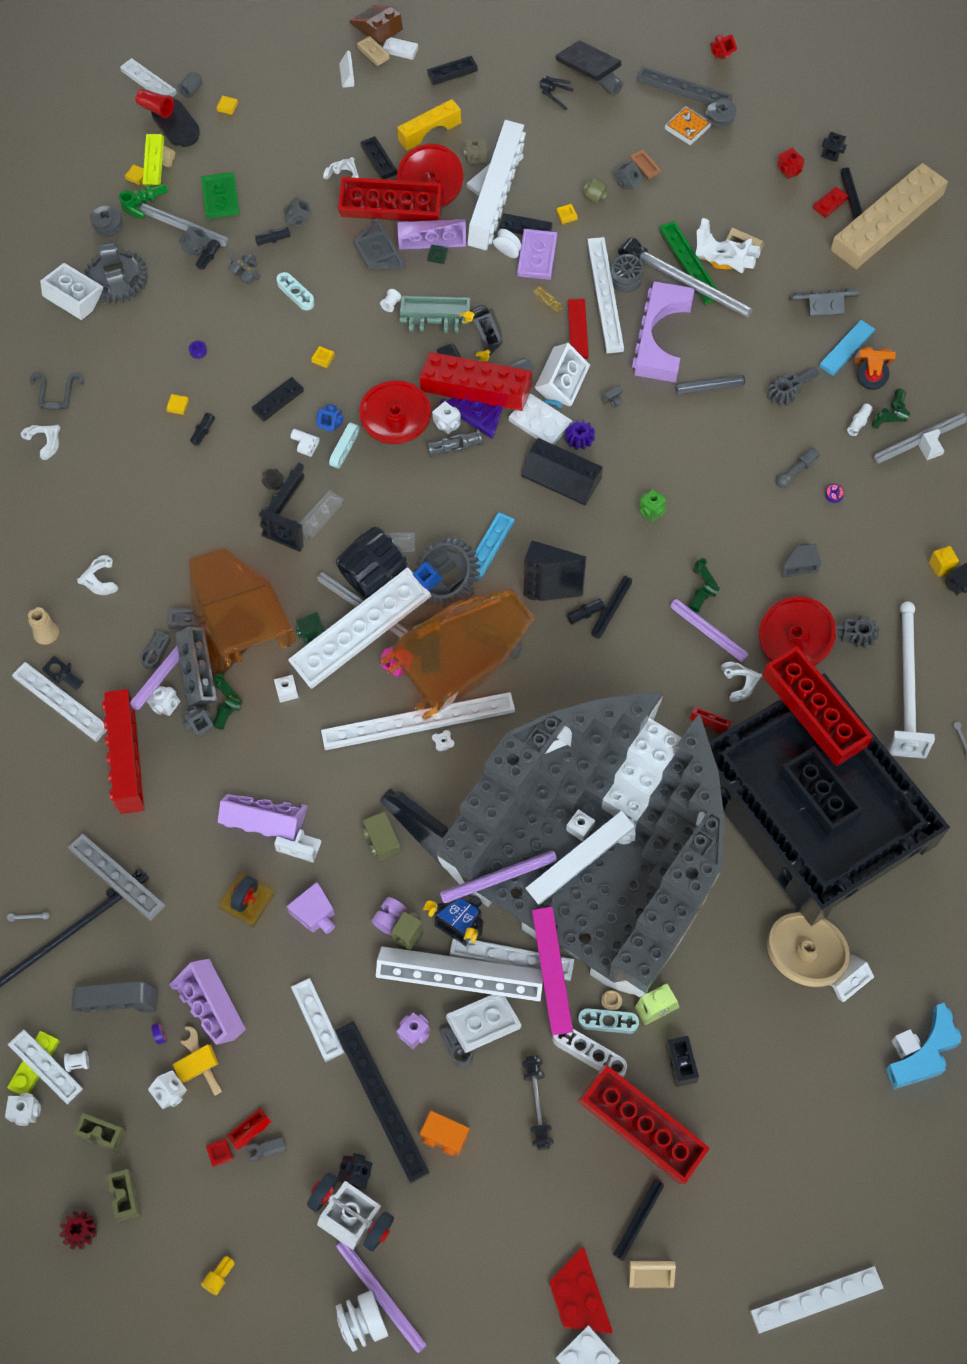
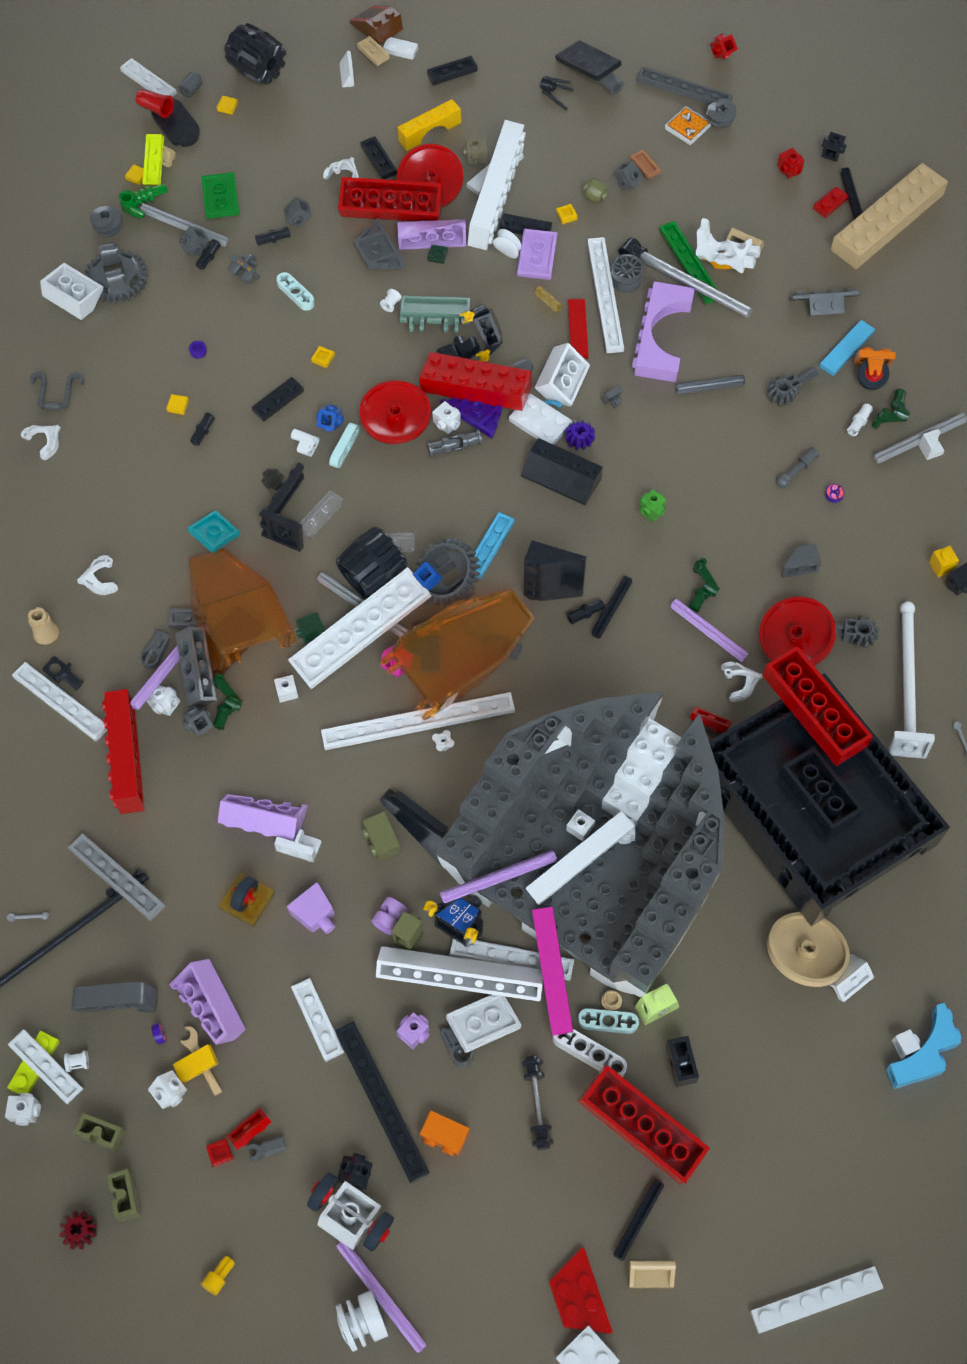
(213, 531): none -> teal tile
(255, 53): none -> black wheel
(467, 348): none -> black piece

